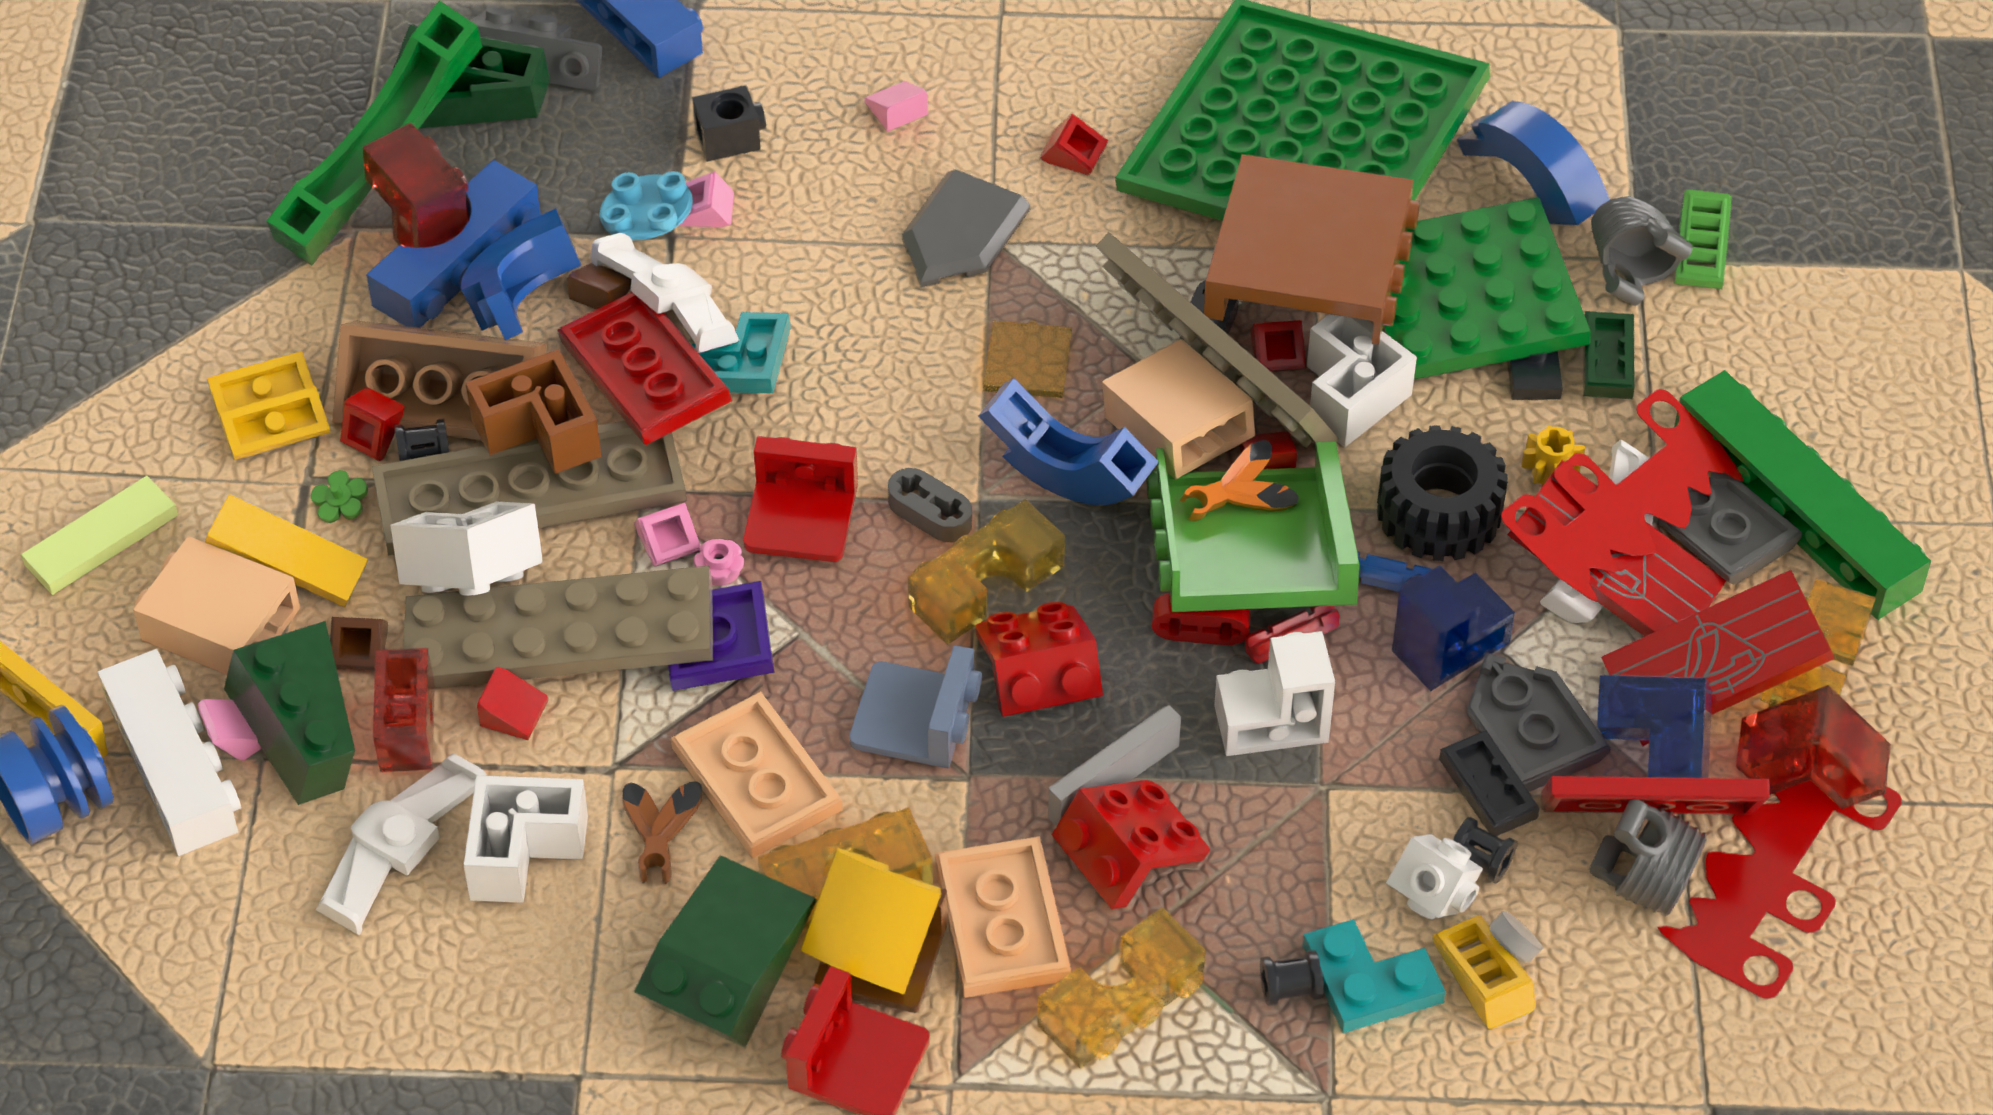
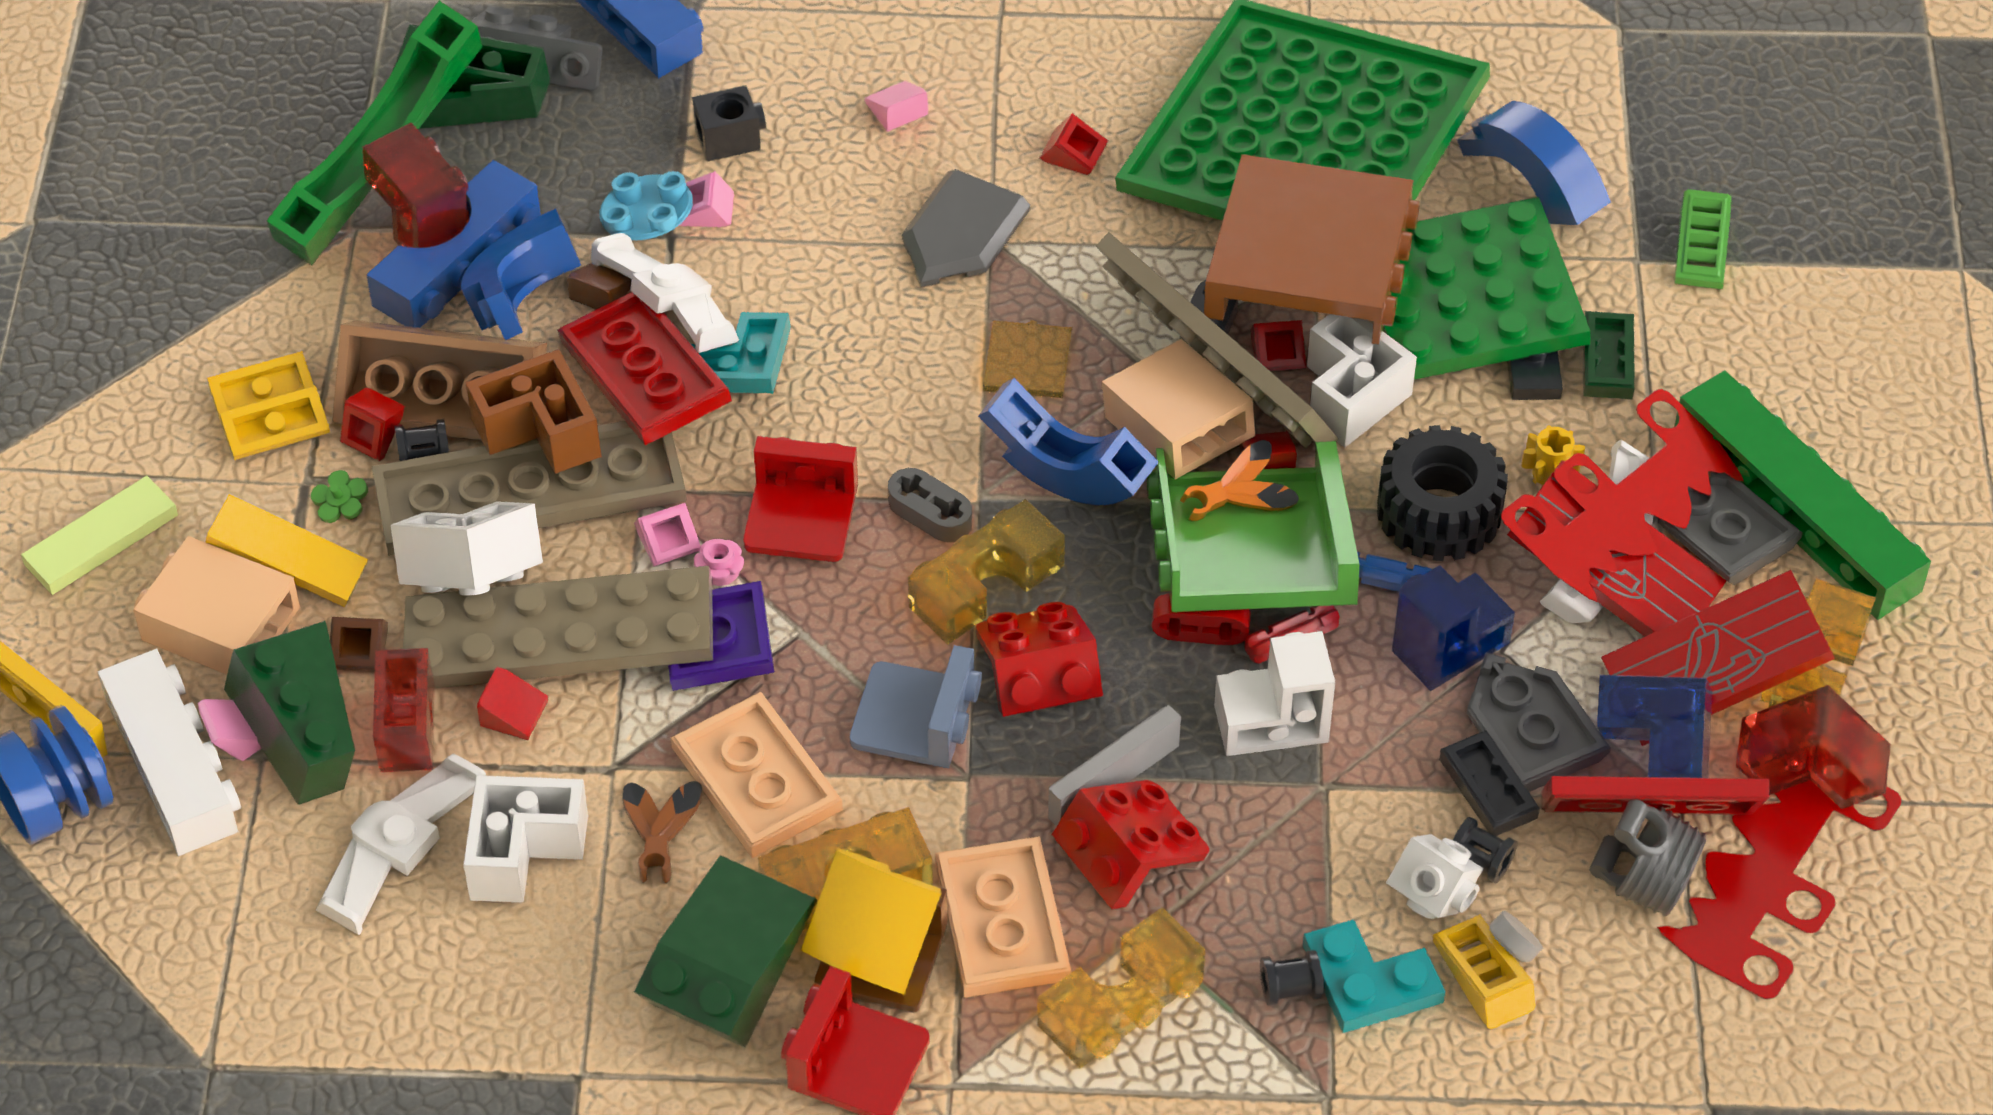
(1637, 244): dark grey piece -> none

